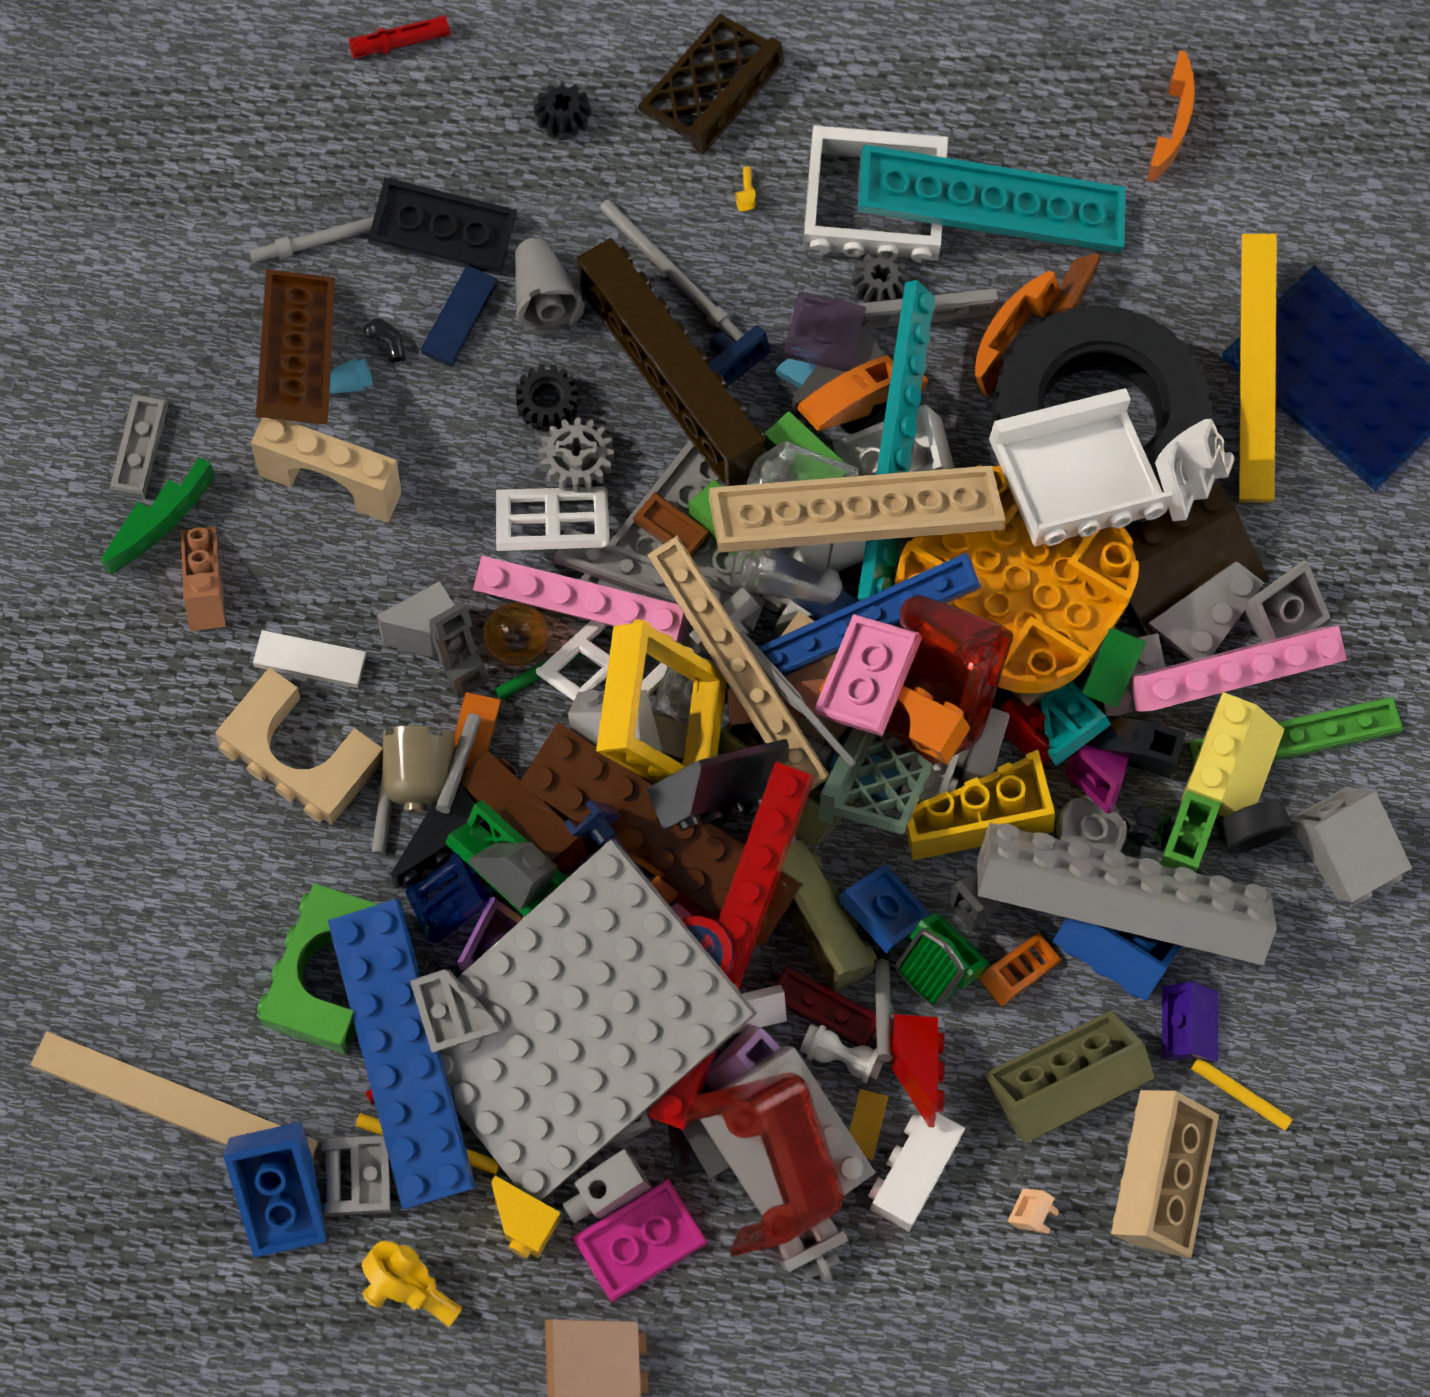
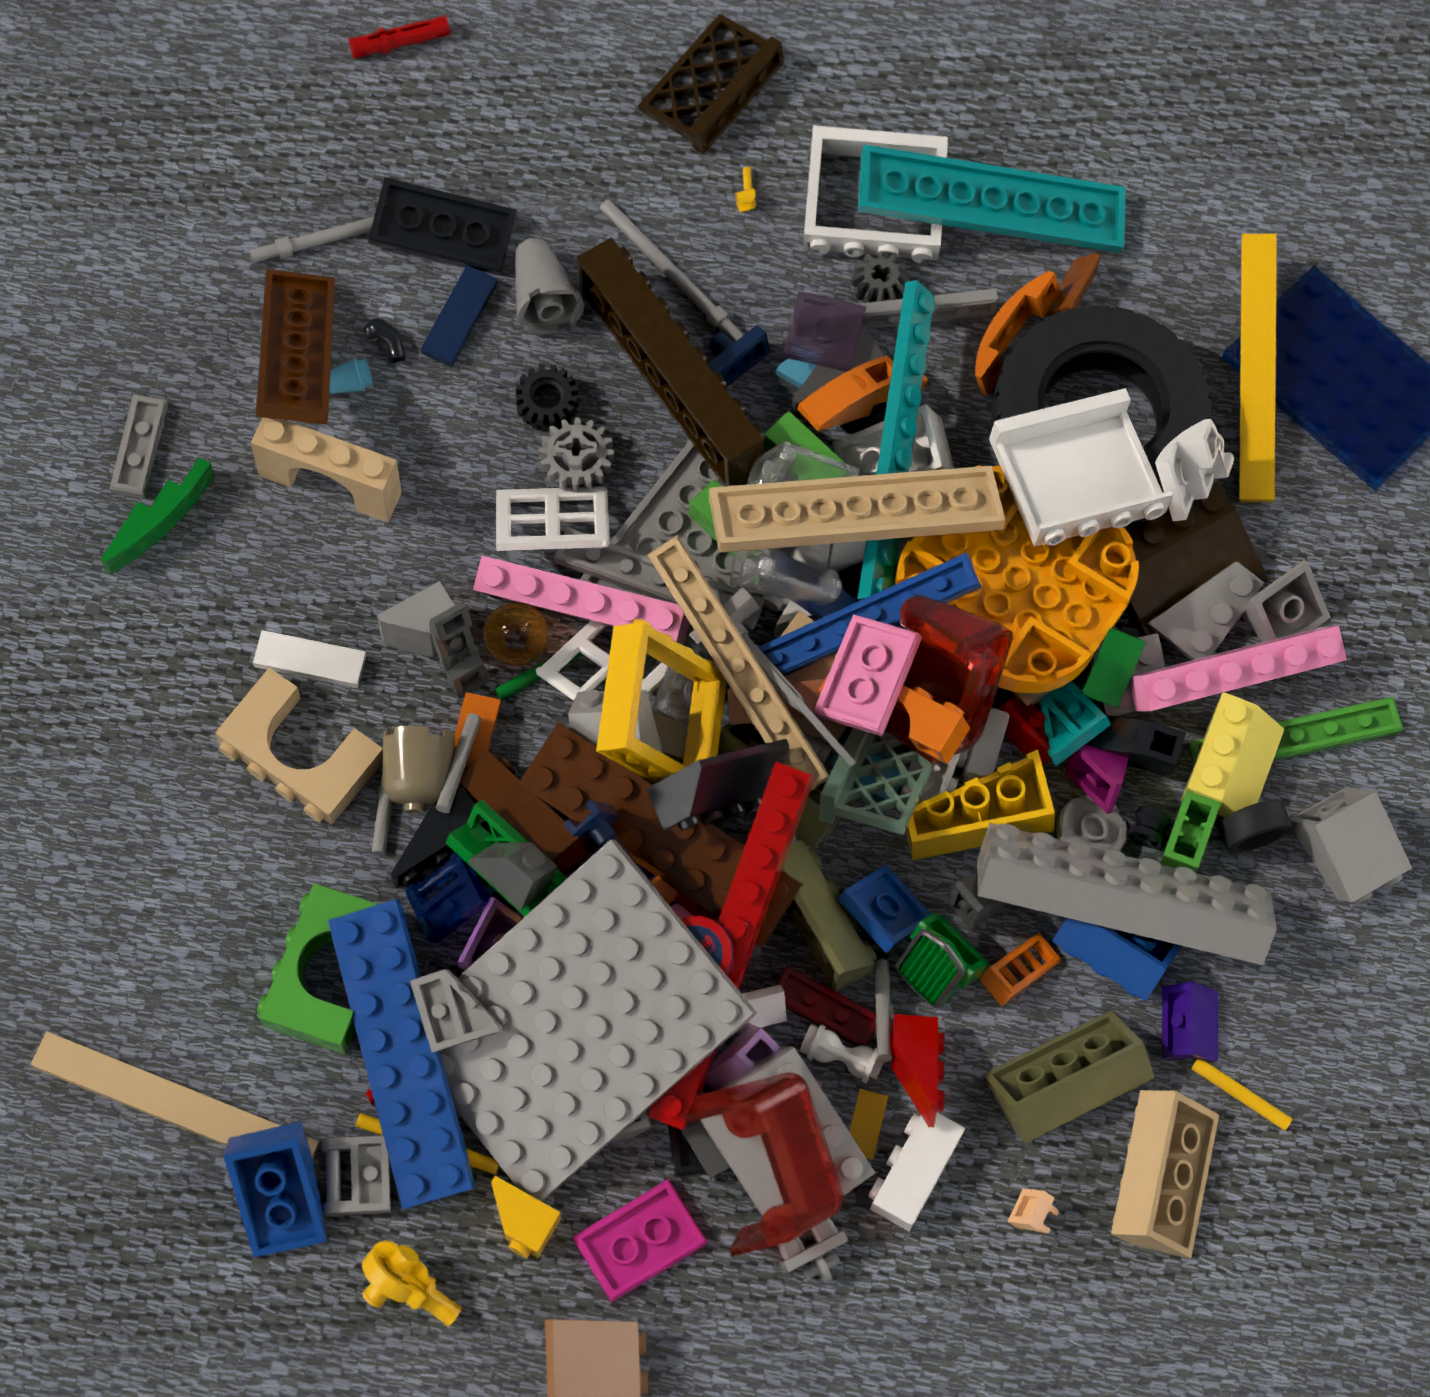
(202, 579): nougat slope -> none
(571, 119): black gear -> none
(623, 1183): light grey torso -> none
(666, 521): dark orange tile -> none
(1181, 86): orange slope -> none

